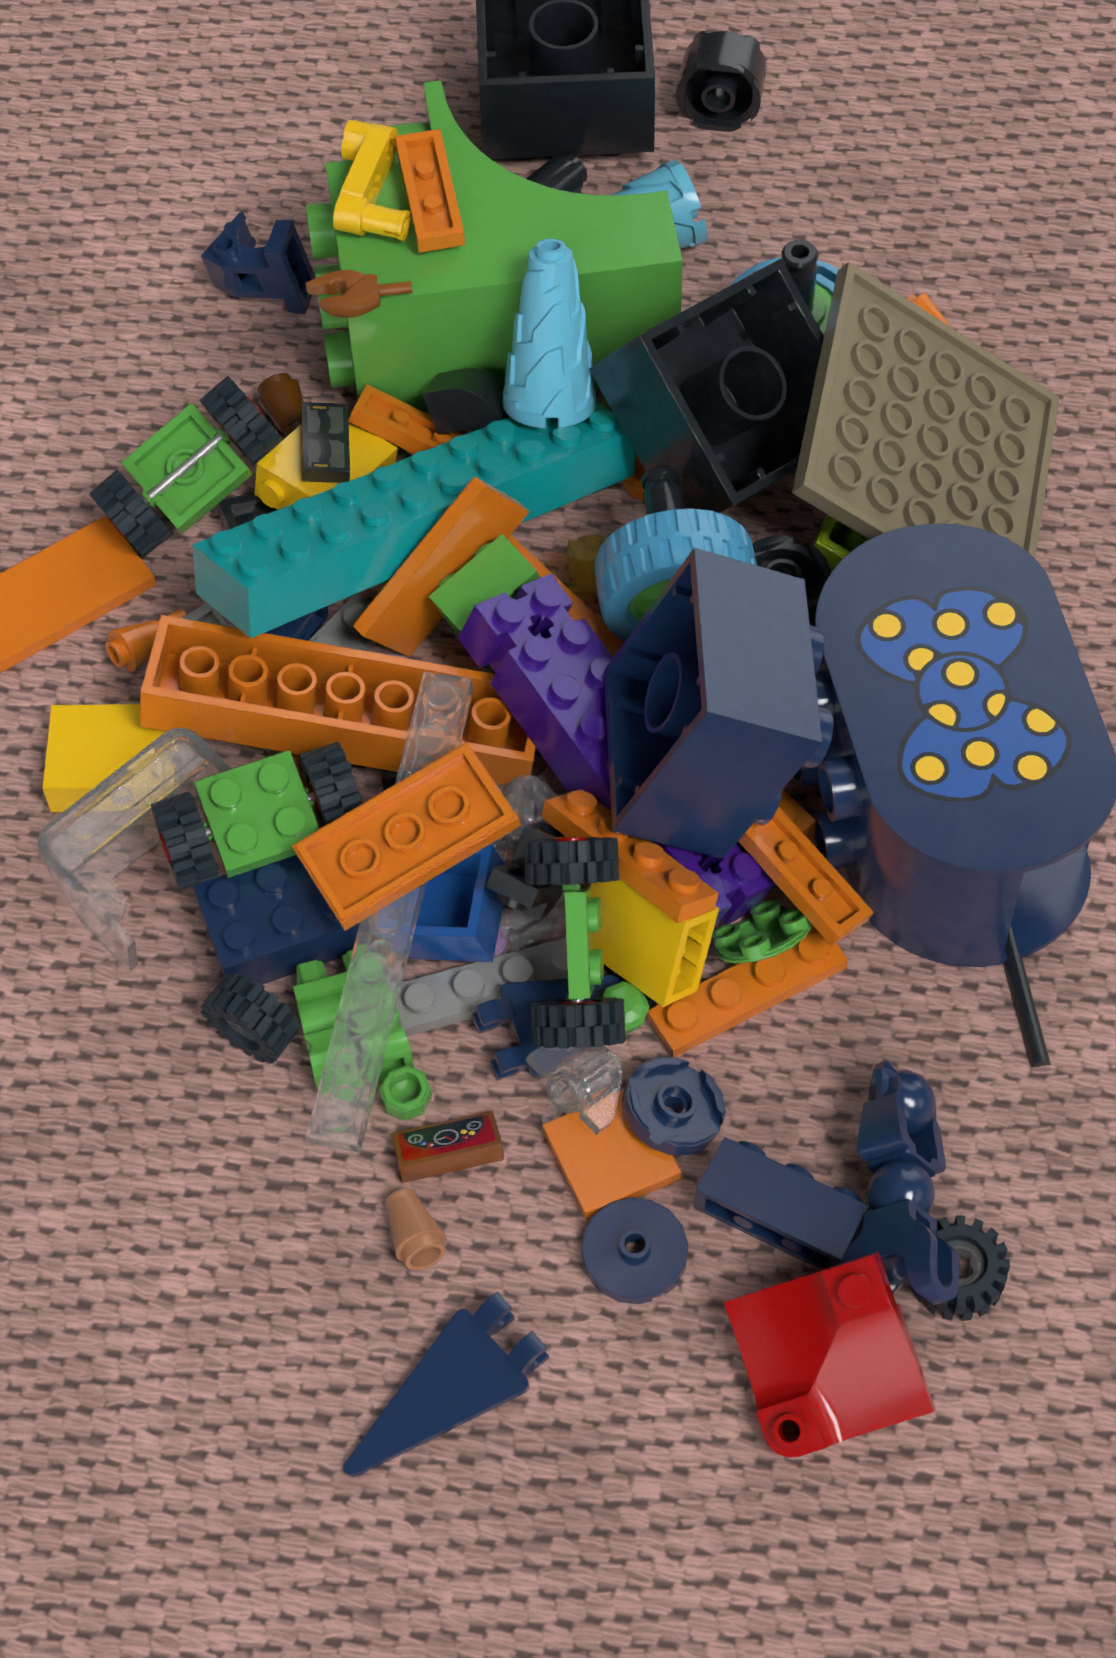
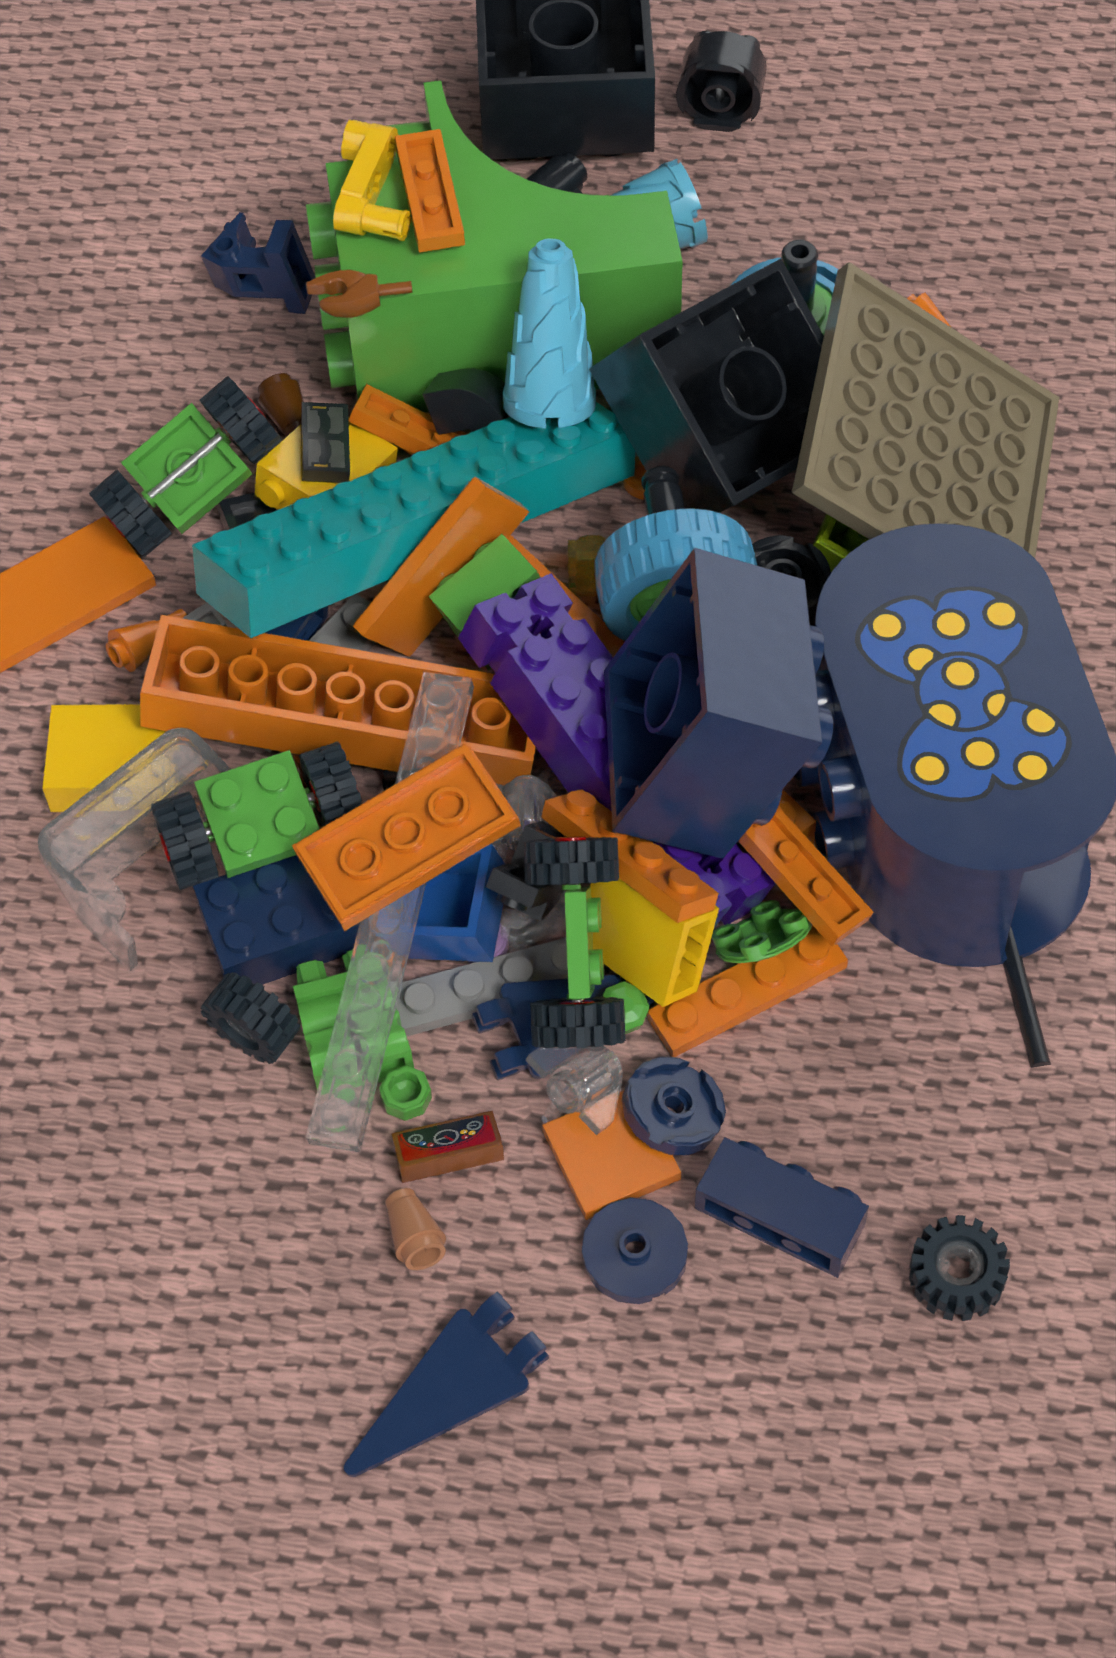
(829, 1356): red slope -> none
(904, 1151): dark blue piece -> none

